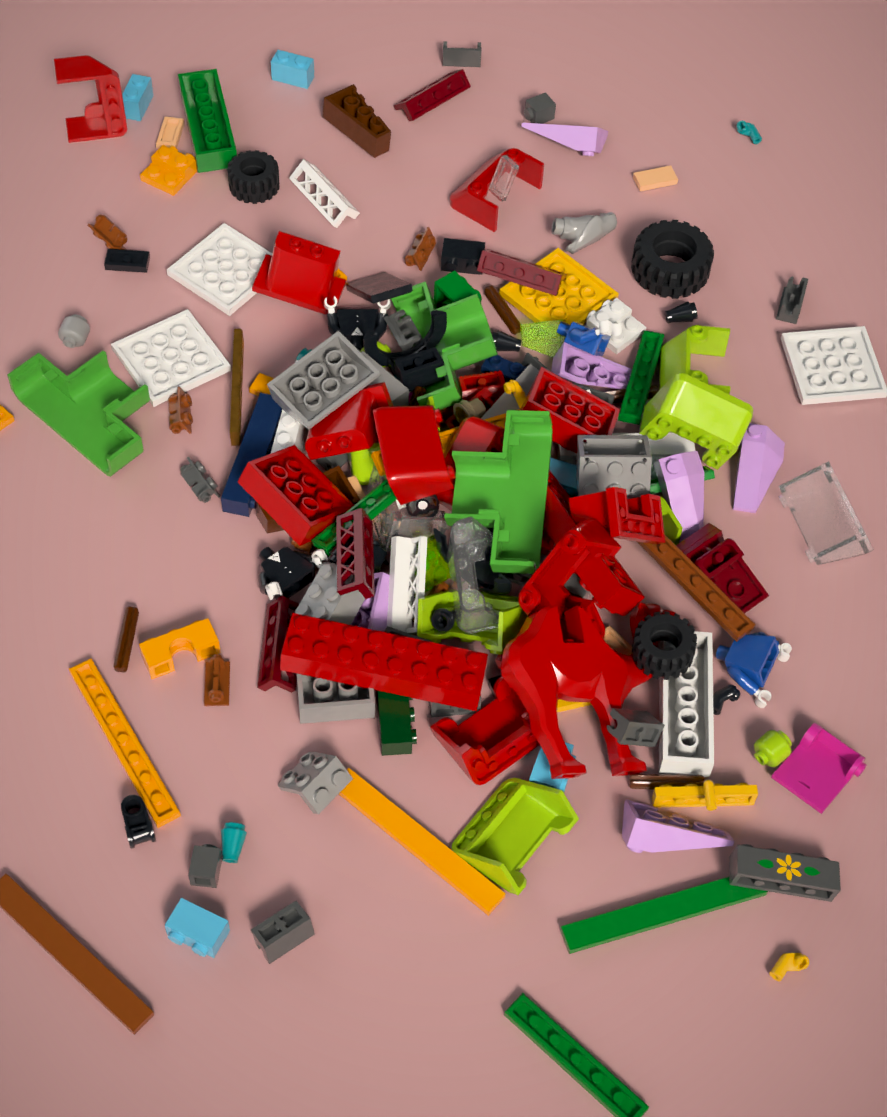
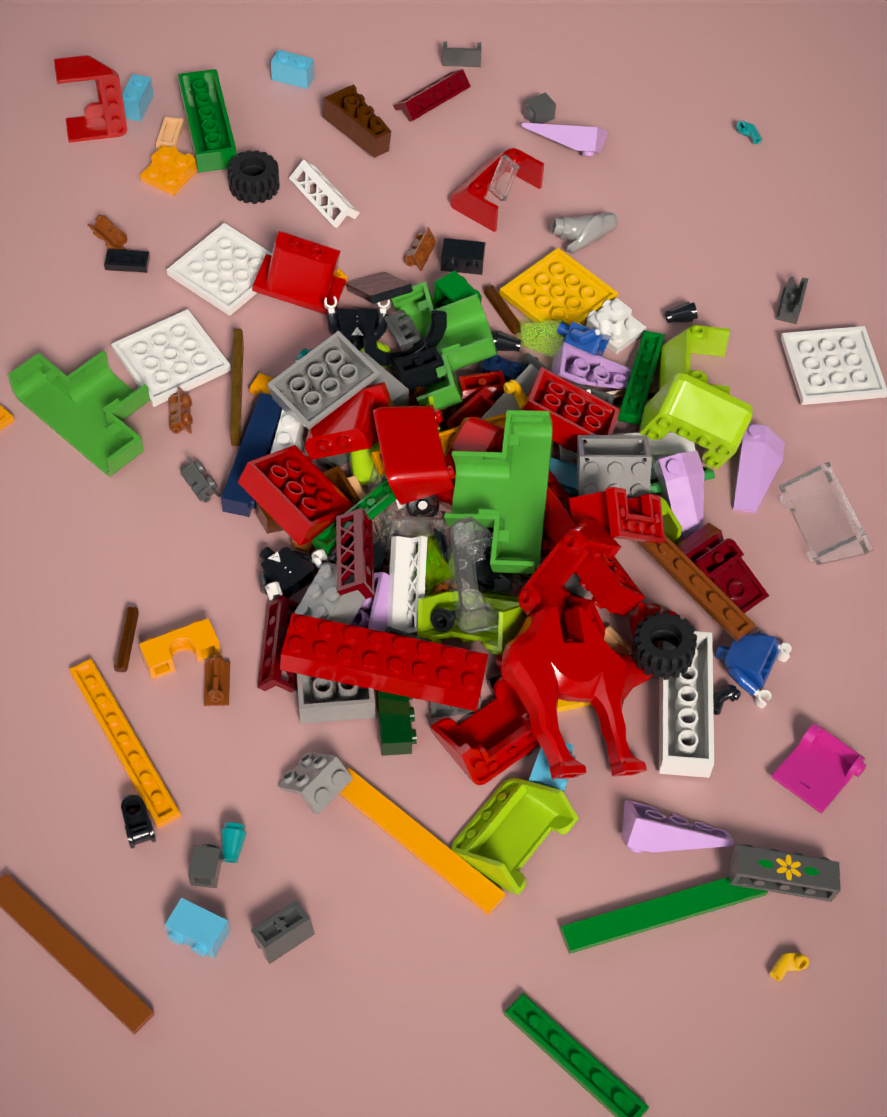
(74, 331): light grey head -> none
(466, 409): dark tan piece -> none
(520, 272): dark red fence -> none
(635, 727): dark grey hinge -> none
(650, 781): reddish brown axle -> none
(655, 178): light nougat tile -> none
(674, 240): black tyre -> none
(708, 795): yellow plate -> none
(772, 748): lime head -> none

